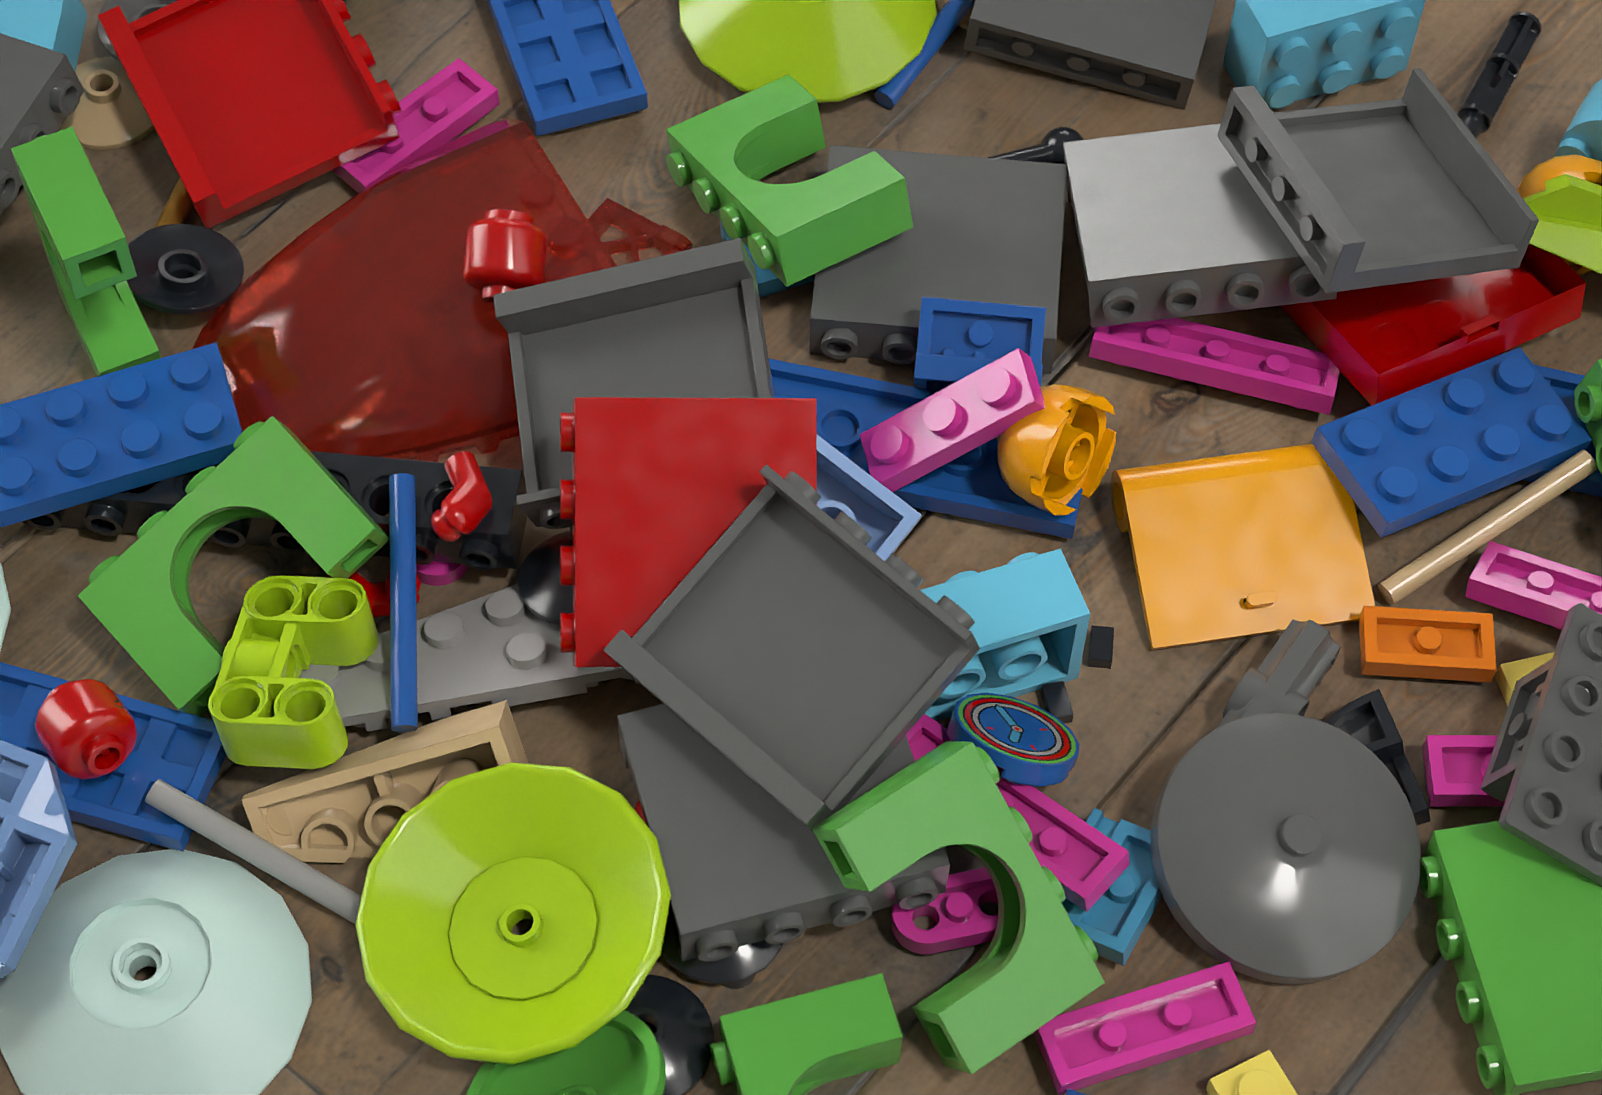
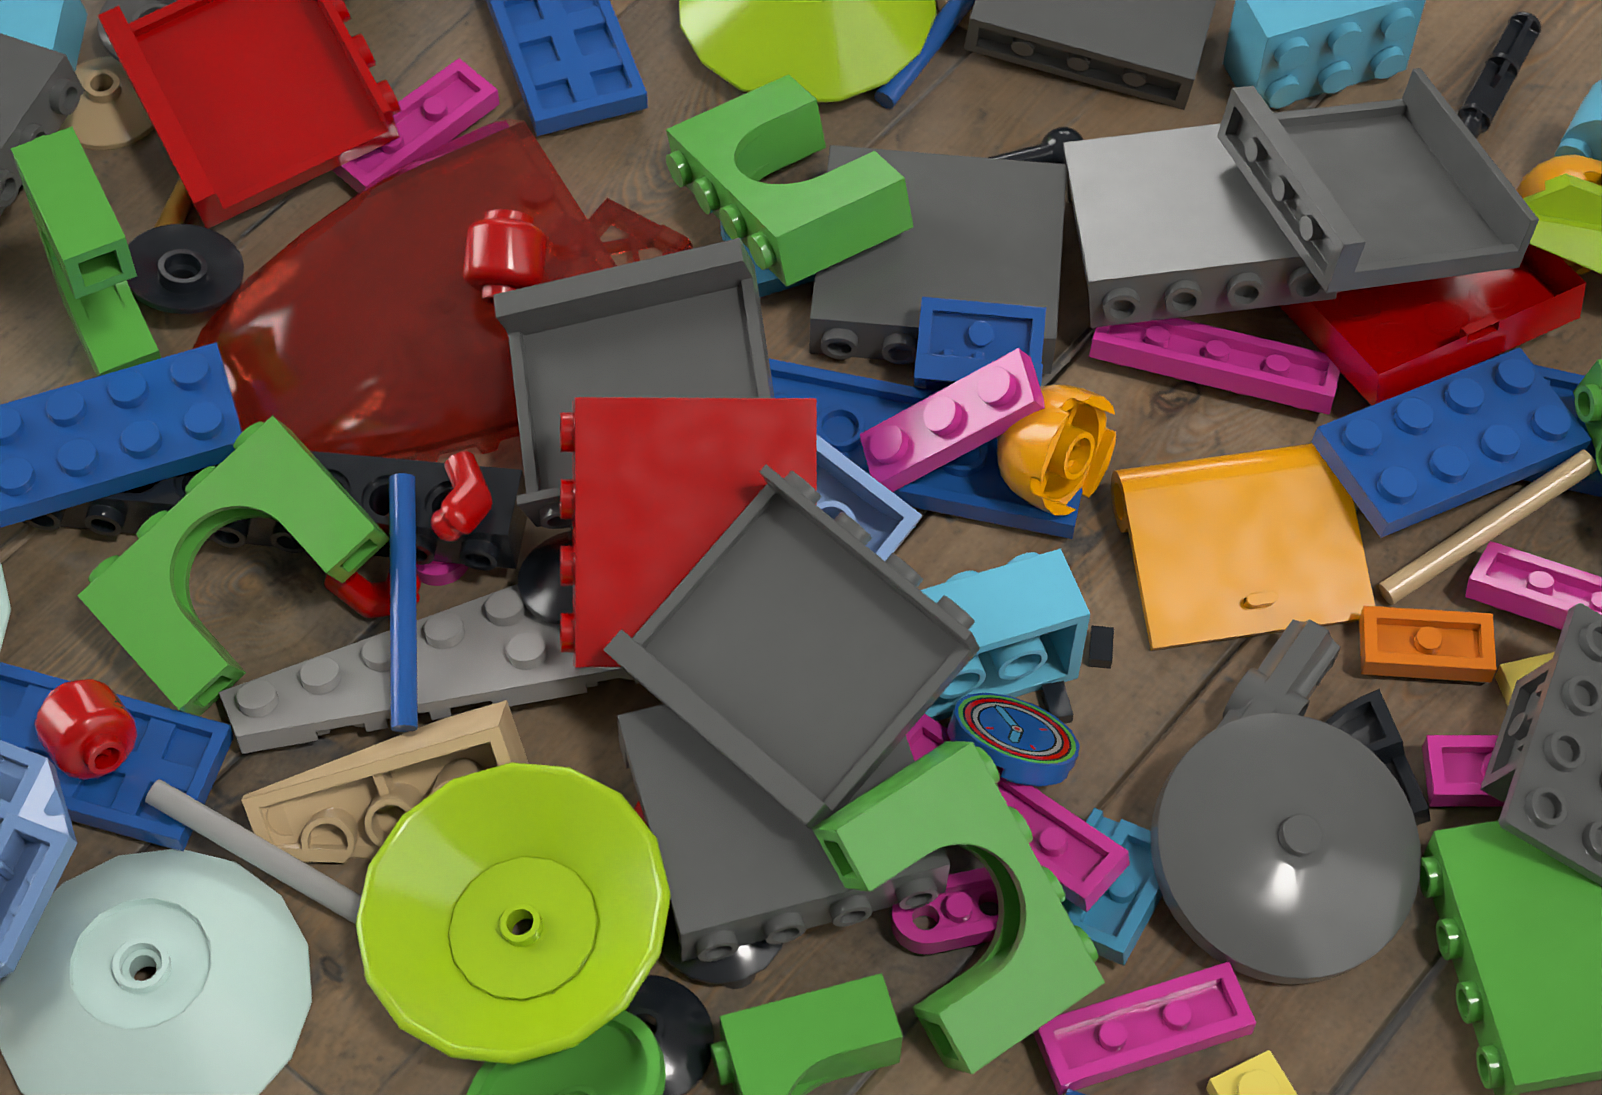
(259, 699): lime beam -> none

